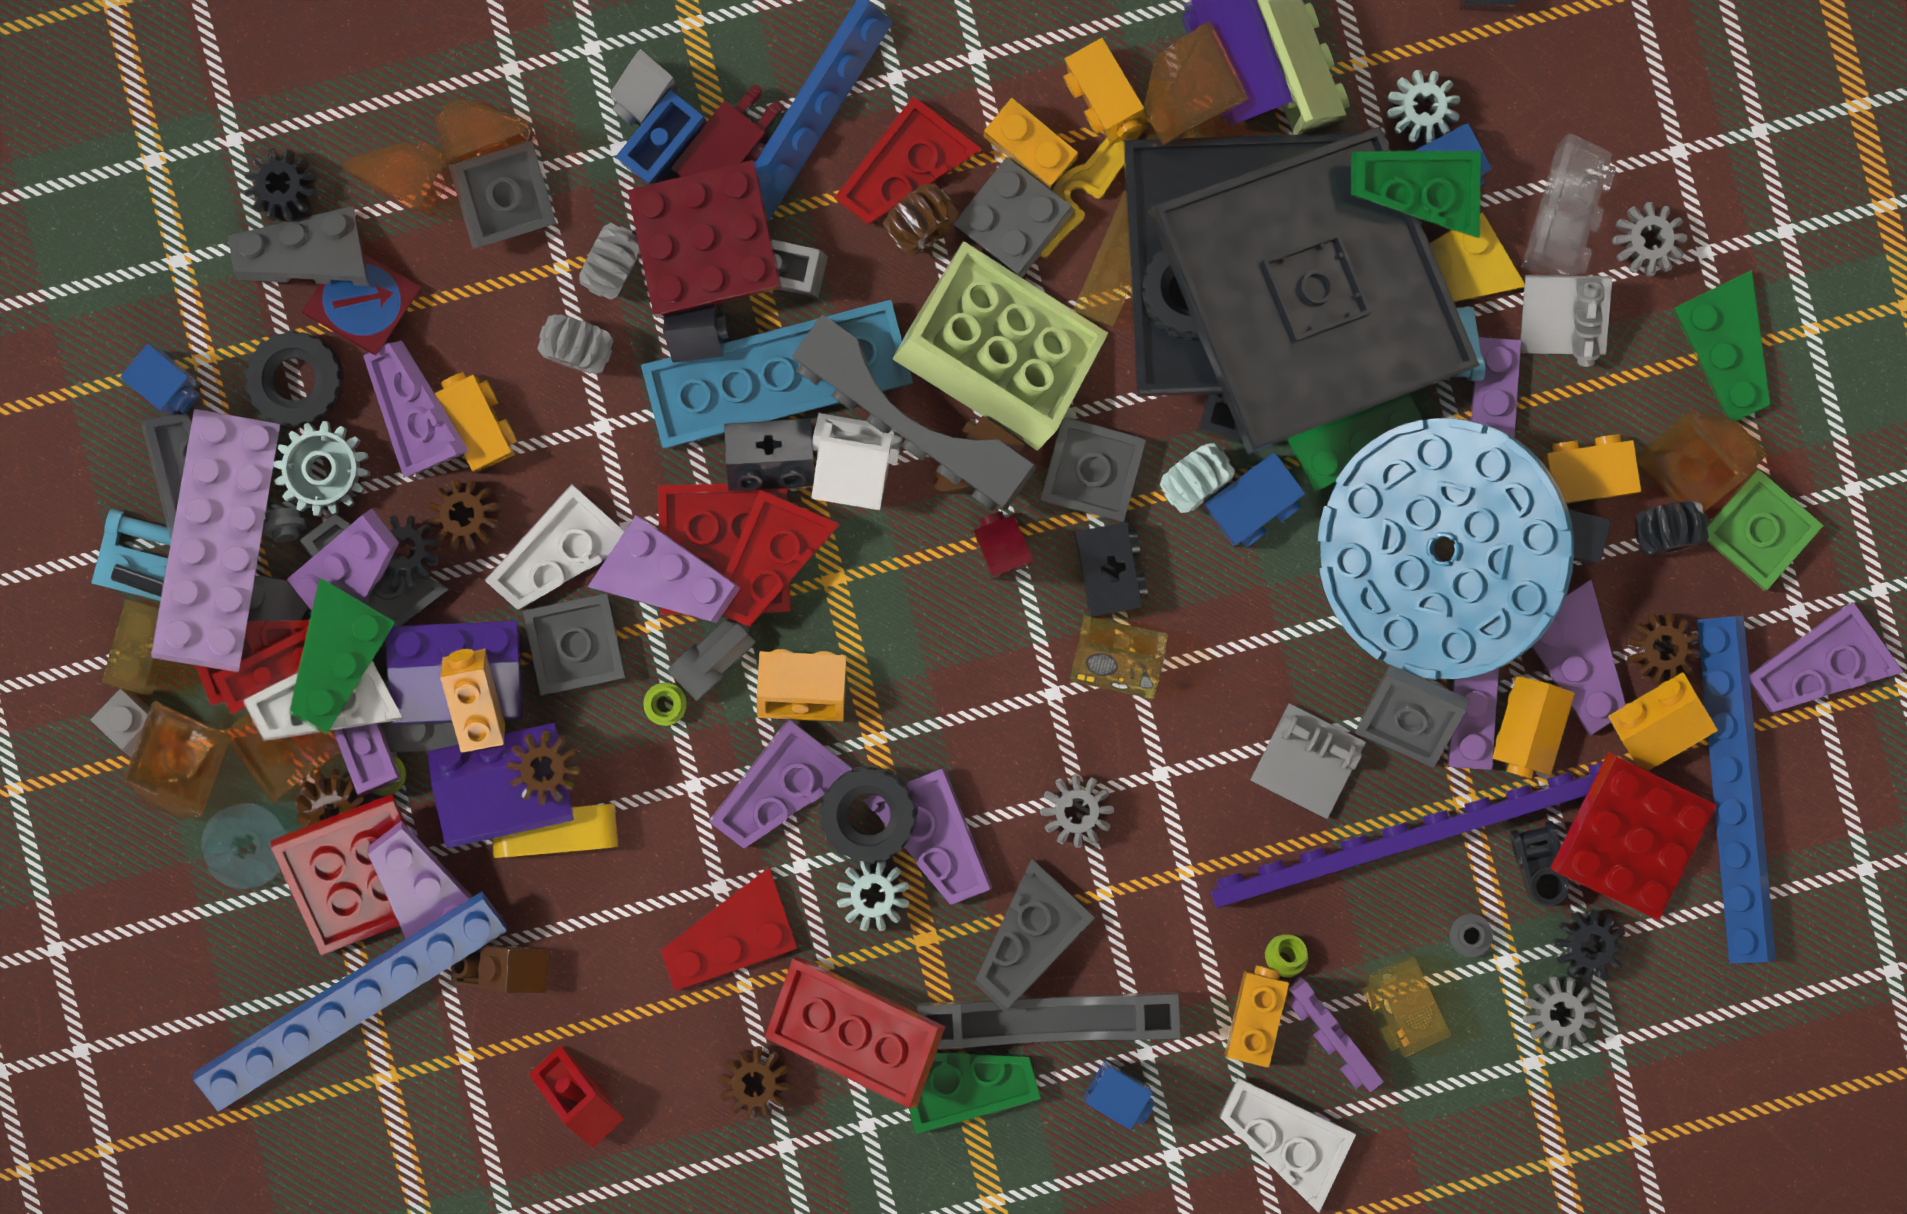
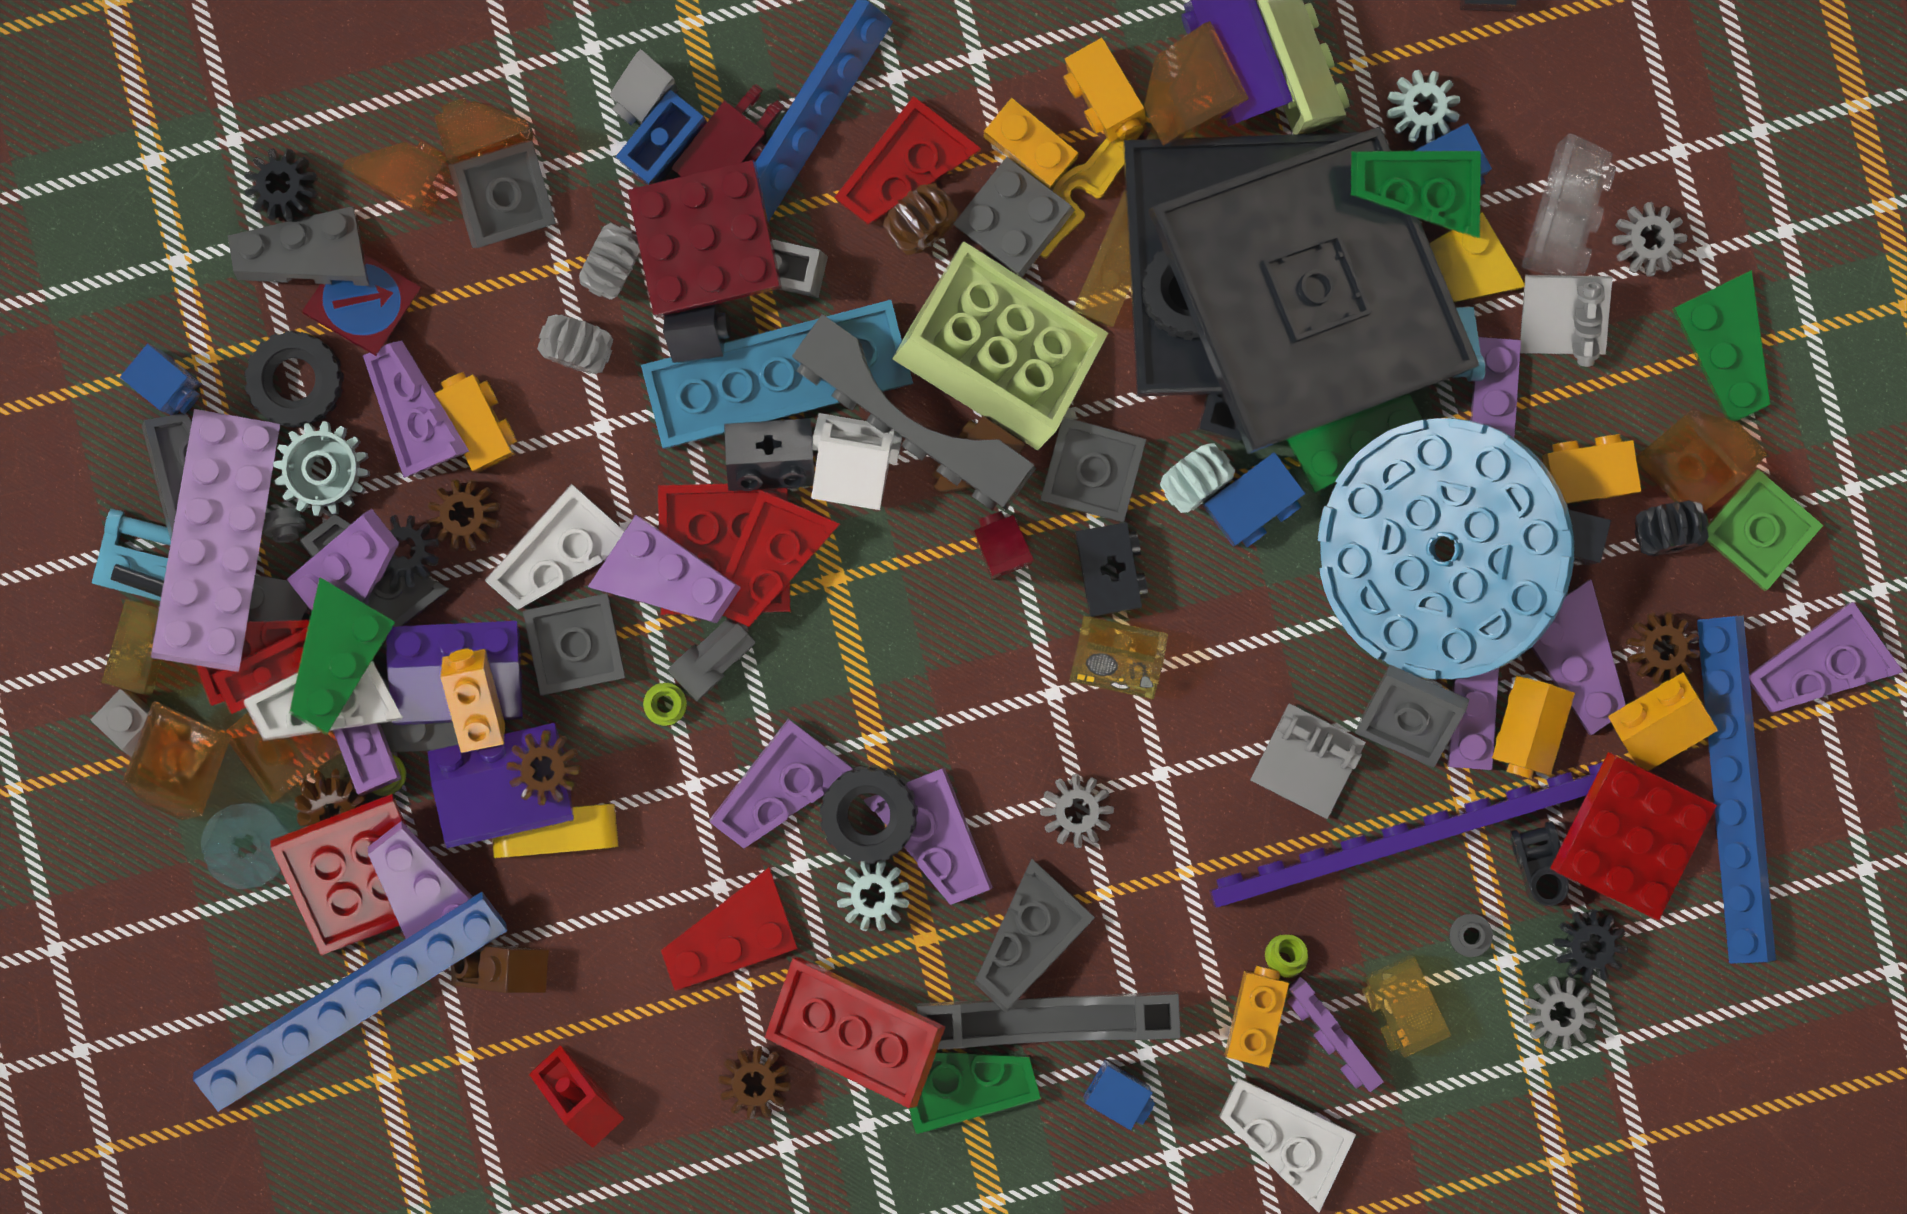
(801, 685): light orange brick -> none

